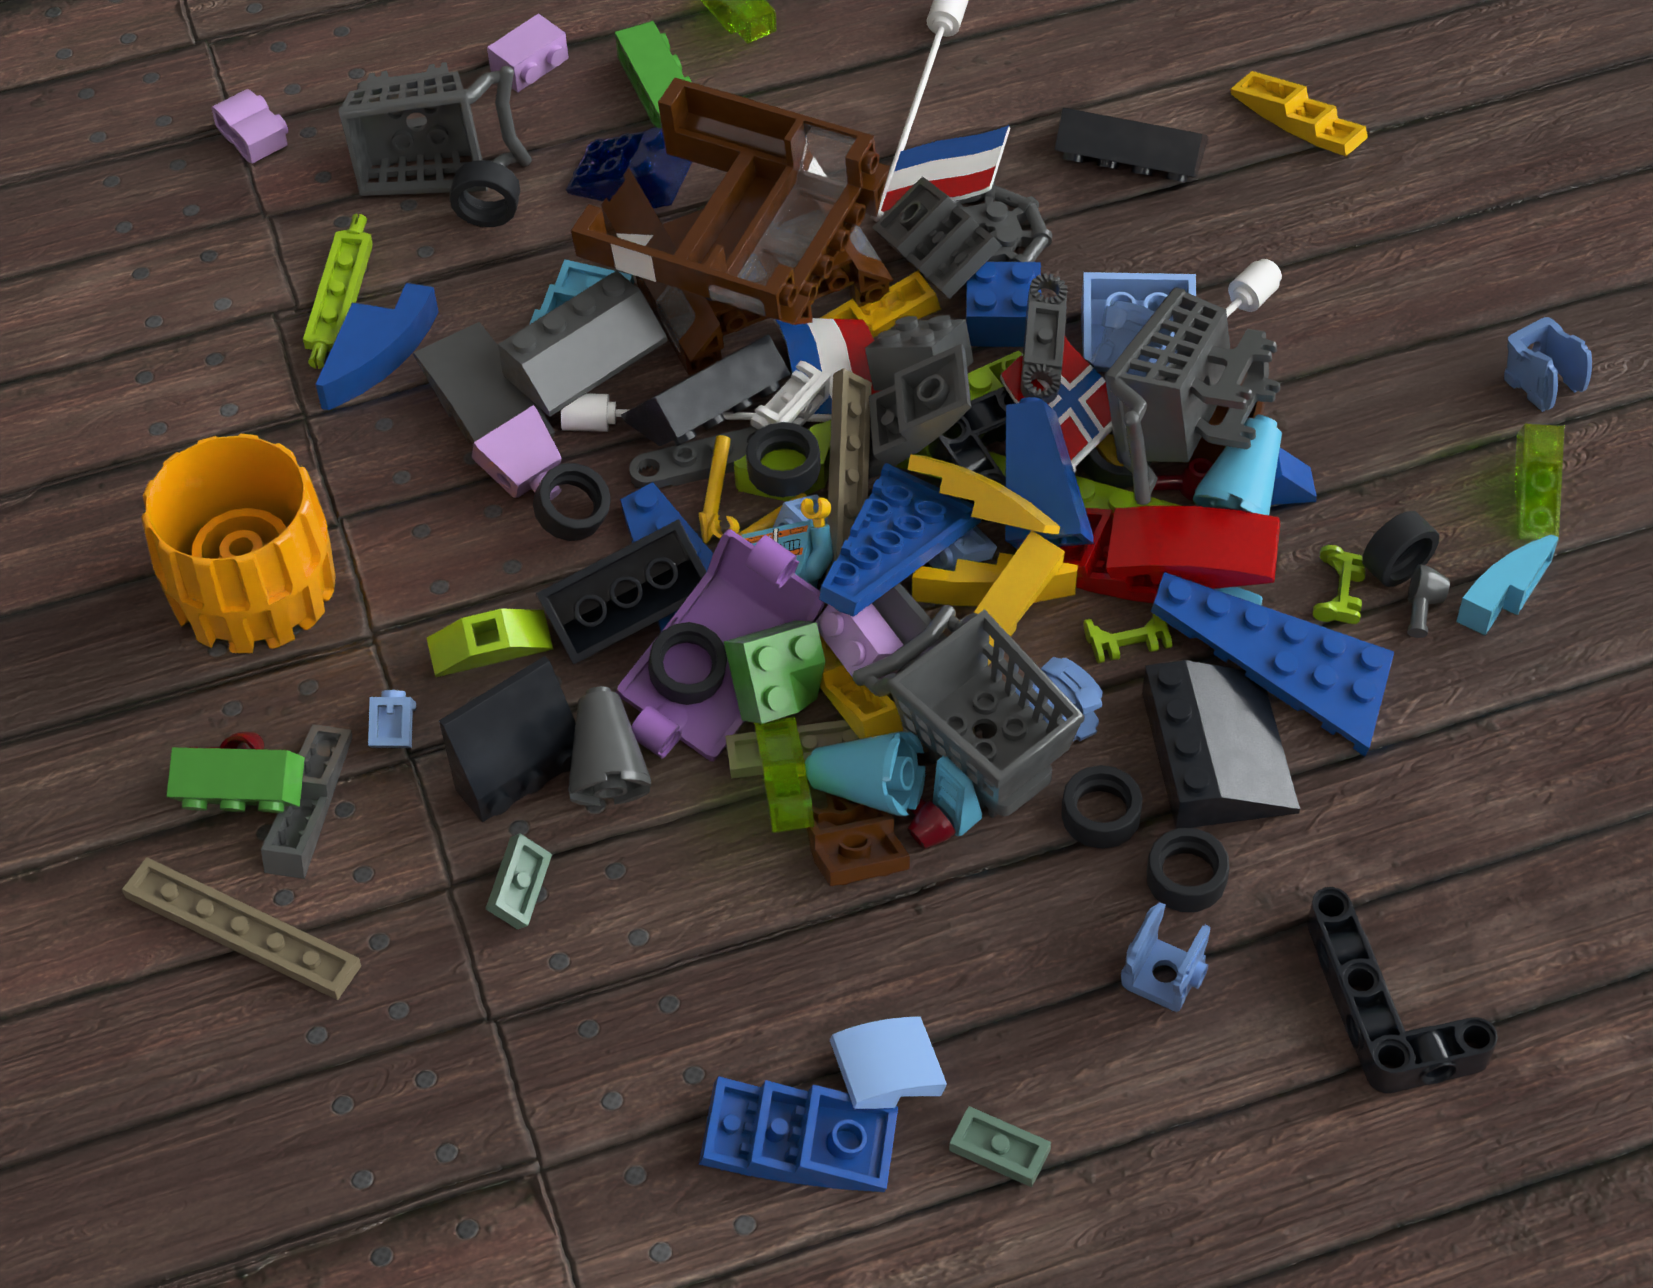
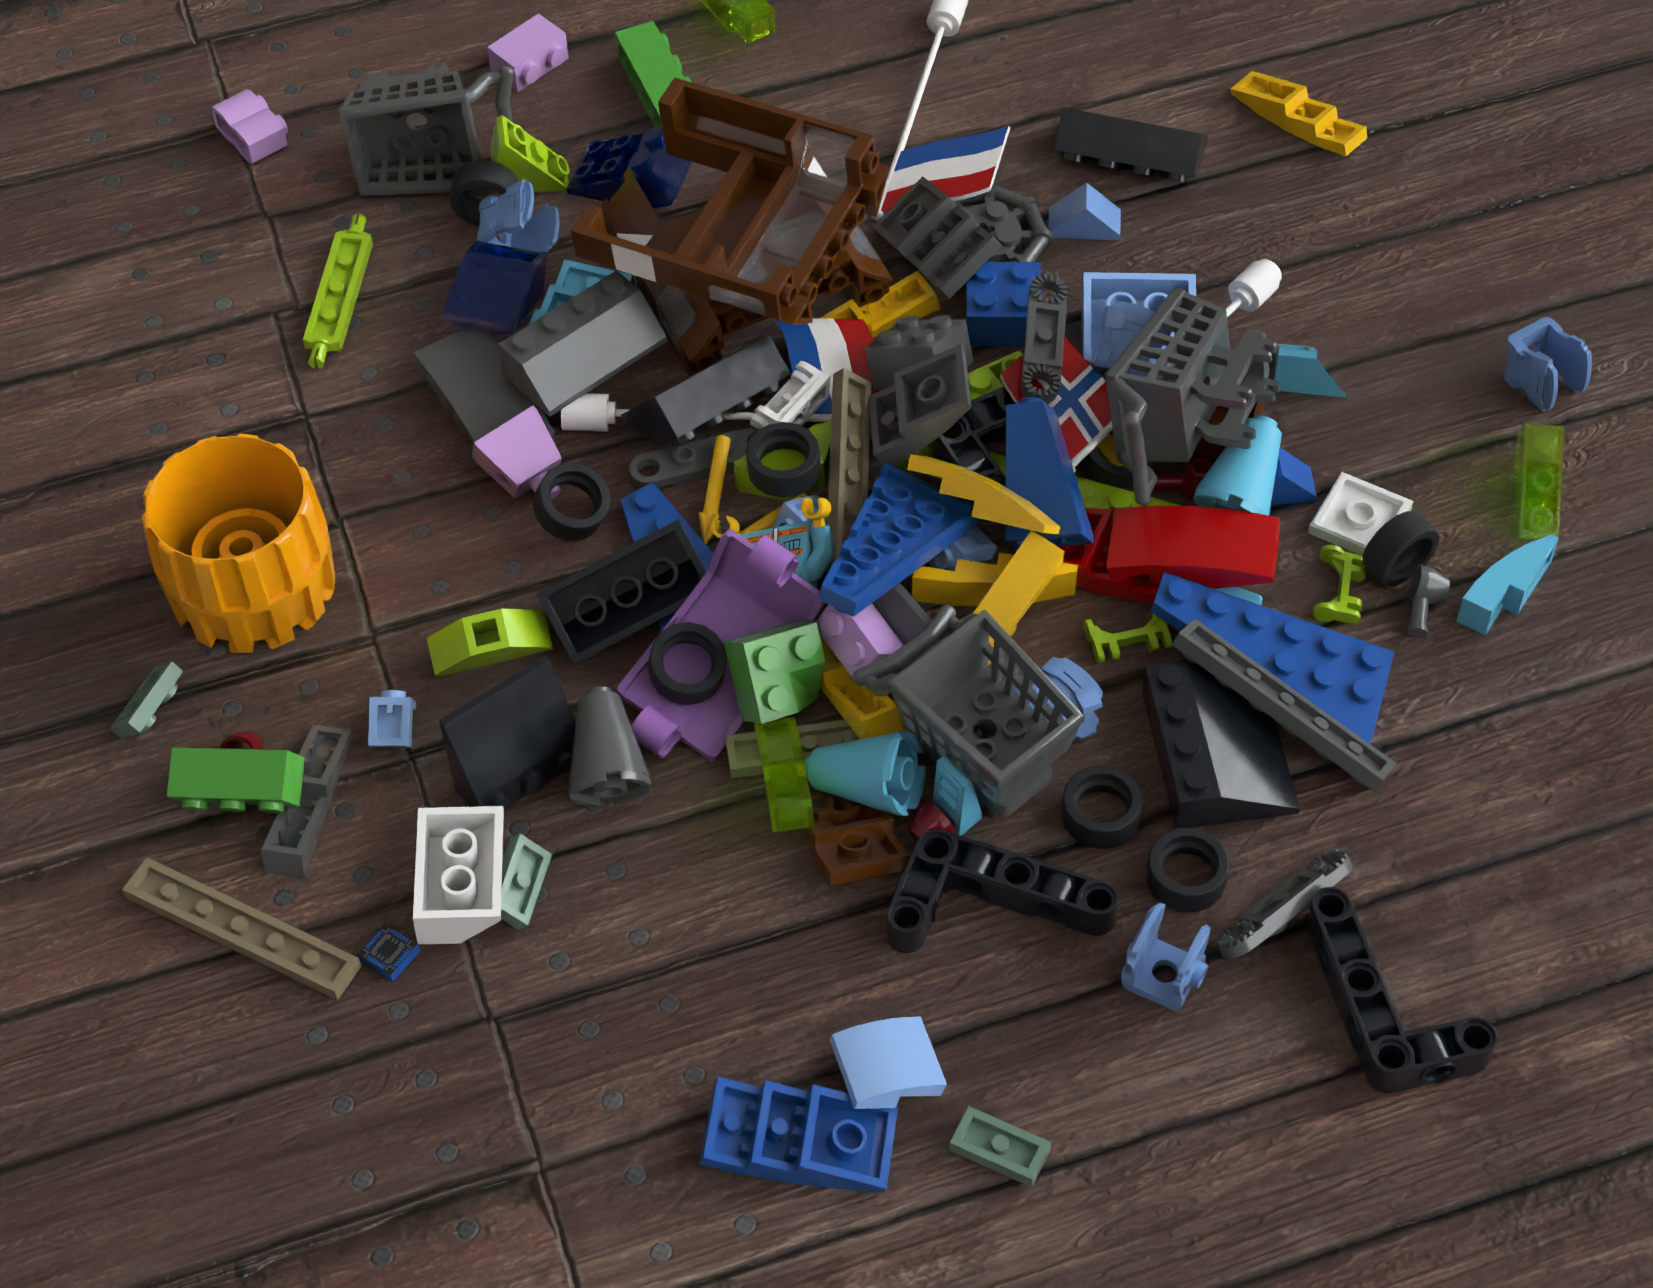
(155, 690): none -> sand green plate
(375, 344): blue slope -> none
(388, 952): none -> tile
(457, 872): none -> white slope
(495, 287): none -> clear blue slope
(512, 220): none -> medium blue piece
(528, 157): none -> lime slope
(987, 873): none -> black beam
(1085, 216): none -> medium blue slope
(1280, 905): none -> dark grey plate
(1284, 704): none -> dark grey plate
(1301, 372): none -> medium azure slope
(1355, 513): none -> white tile

